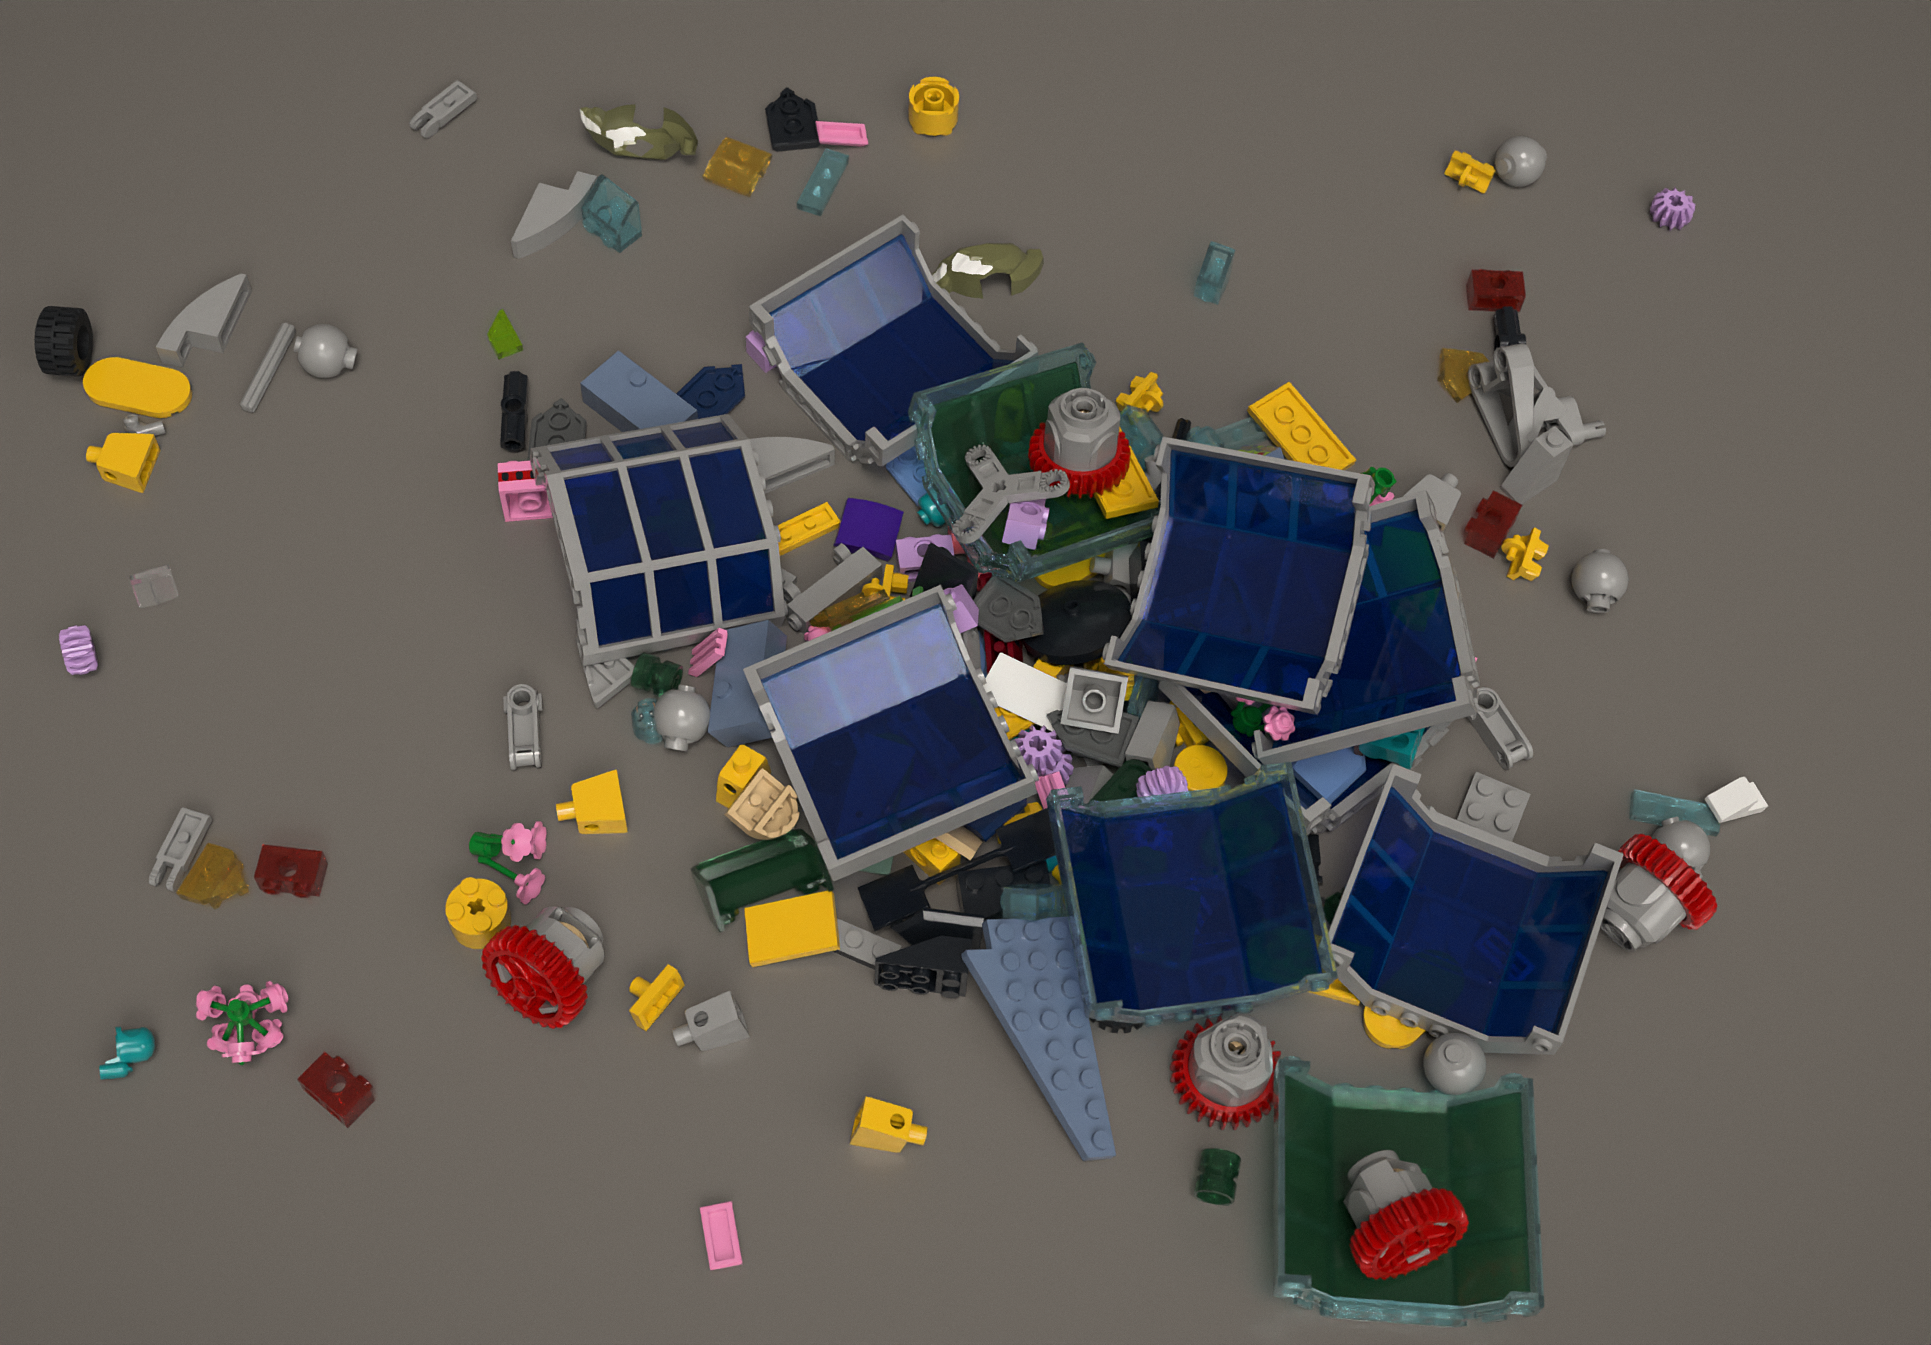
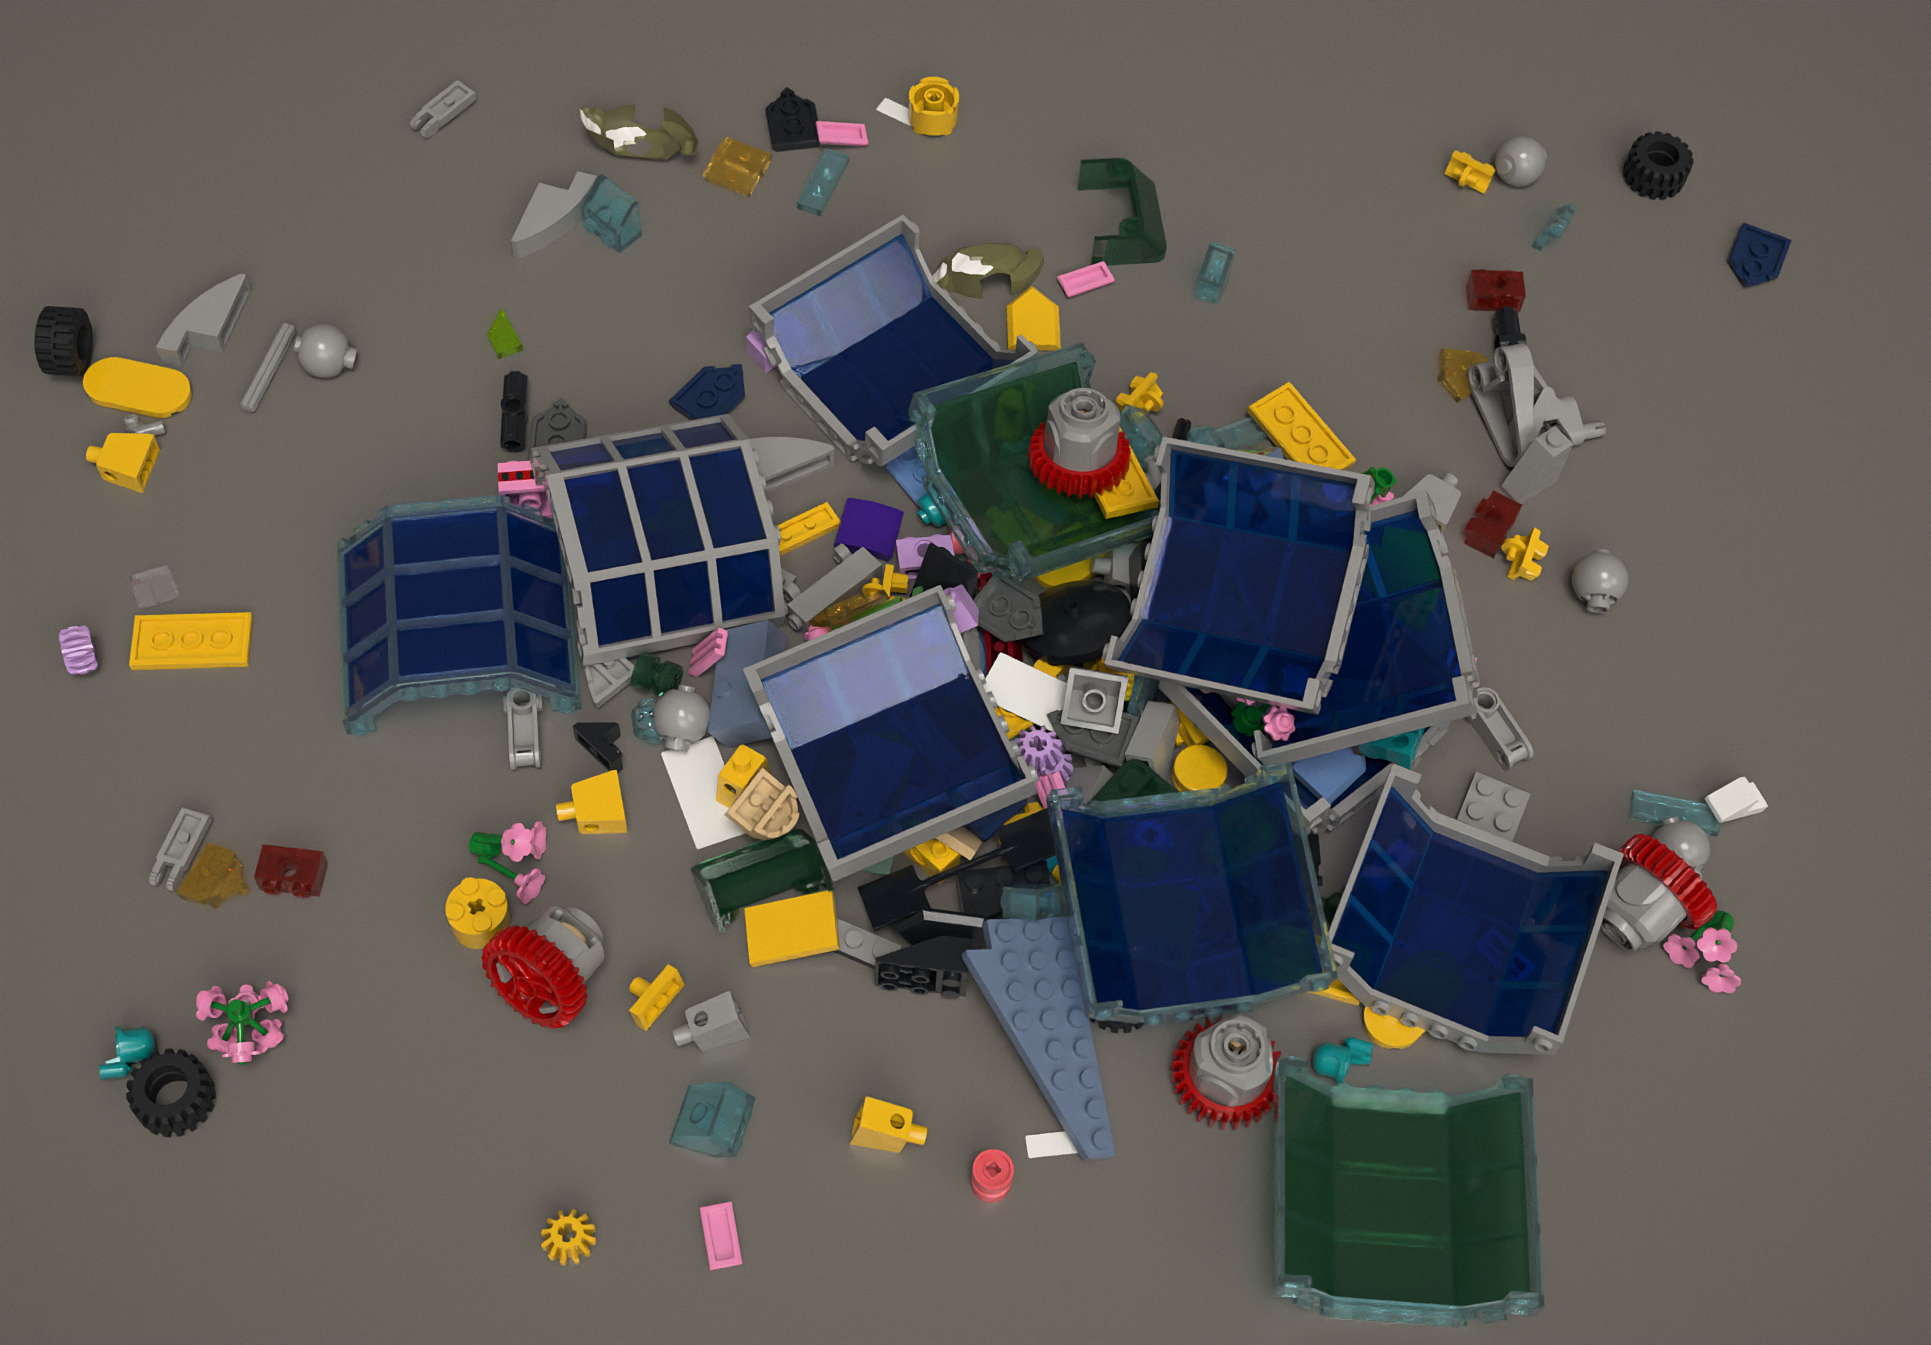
(154, 1076): none -> black tyre
(191, 641): none -> yellow tile
(343, 1105): clear red brick -> none
(453, 605): none -> window
(573, 1224): none -> yellow gear
(599, 740): none -> black slope
(632, 396): sand blue brick -> none
(695, 784): none -> white sticker
(713, 1119): none -> clear light blue slope
(894, 110): none -> white sticker
(992, 1175): none -> coral wheel
(1017, 487): light grey piece -> none
(1026, 522): lavender brick -> none
(1035, 319): none -> yellow tile
(1049, 1144): none -> white sticker
(1086, 279): none -> bright pink tile
(1140, 237): none -> clear green windscreen
(1161, 781): lavender gear -> none
(1217, 1181): clear green wheel -> none
(1336, 1059): none -> teal piece
(1399, 1216): red piece -> none
(1454, 1064): light grey brick -> none
(1555, 225): none -> clear light blue slope
(1658, 165): none -> black tyre
(1672, 208): lavender gear -> none
(1715, 944): none -> bright pink plant
(1758, 255): none -> dark blue tile

